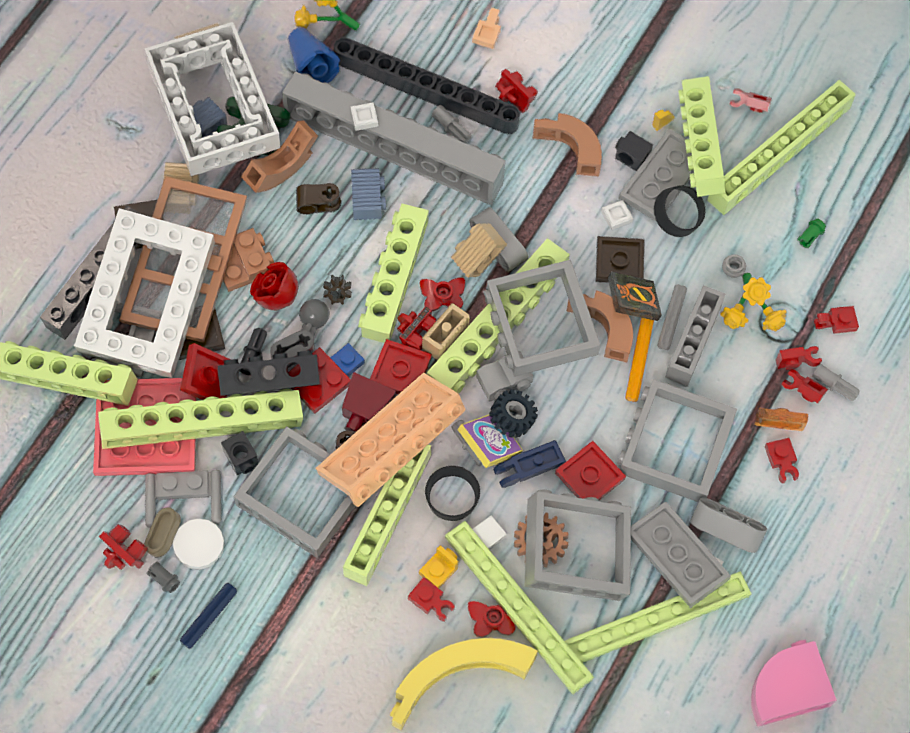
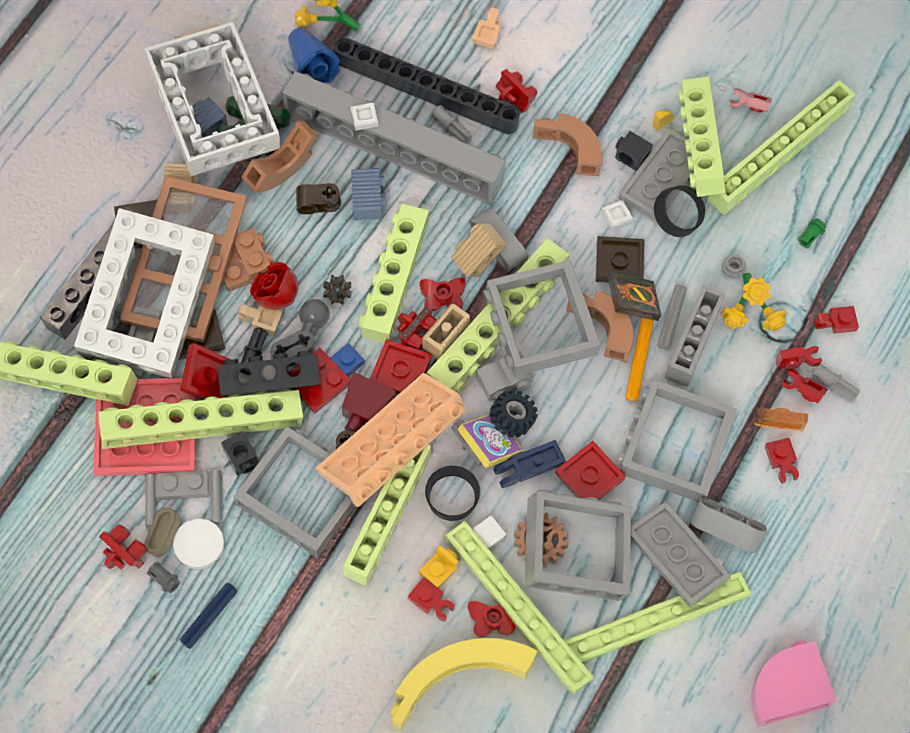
(261, 318): none -> tan plate

